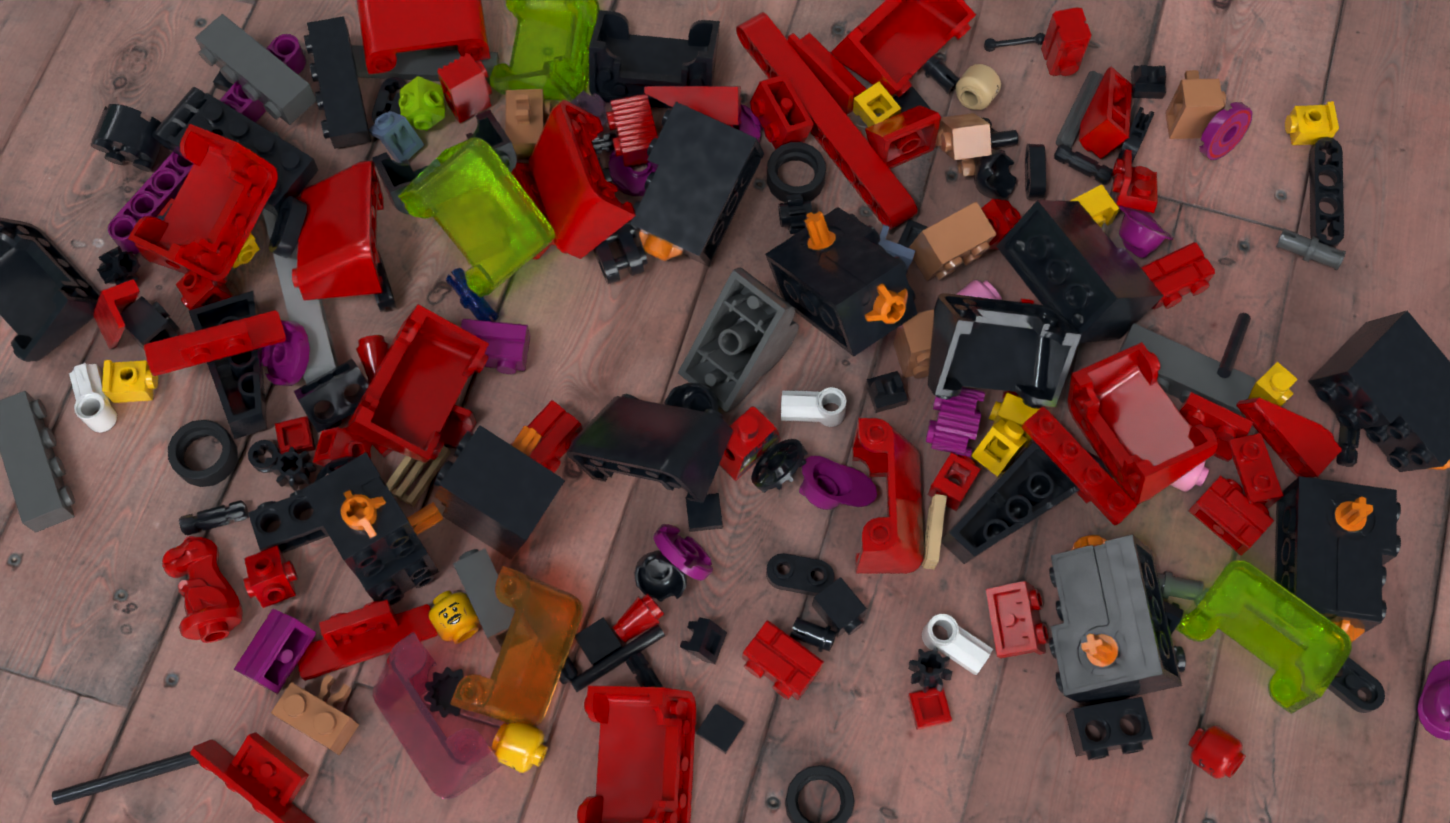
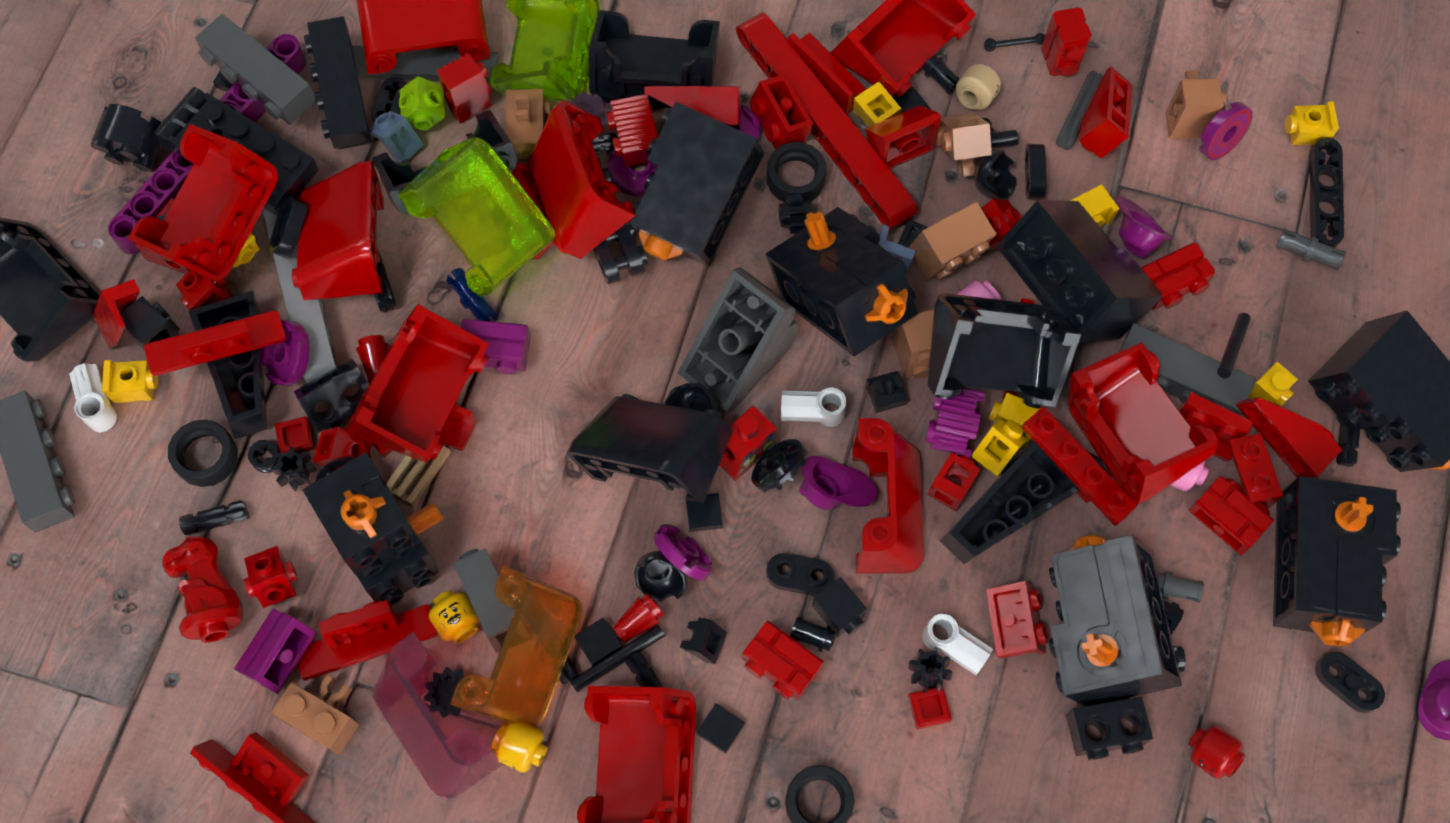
(118, 266): black gear -> none
(123, 778): black bar -> none
(292, 531): black brick -> none
(497, 488): black piece -> none
(557, 432): red brick -> none
(934, 531): tan tile -> none
(1083, 164): black axle -> none
(1134, 185): red bracket -> none
(1137, 133): black piece -> none
(1148, 81): black tile -> none
(1275, 628): clear neon green windscreen -> none

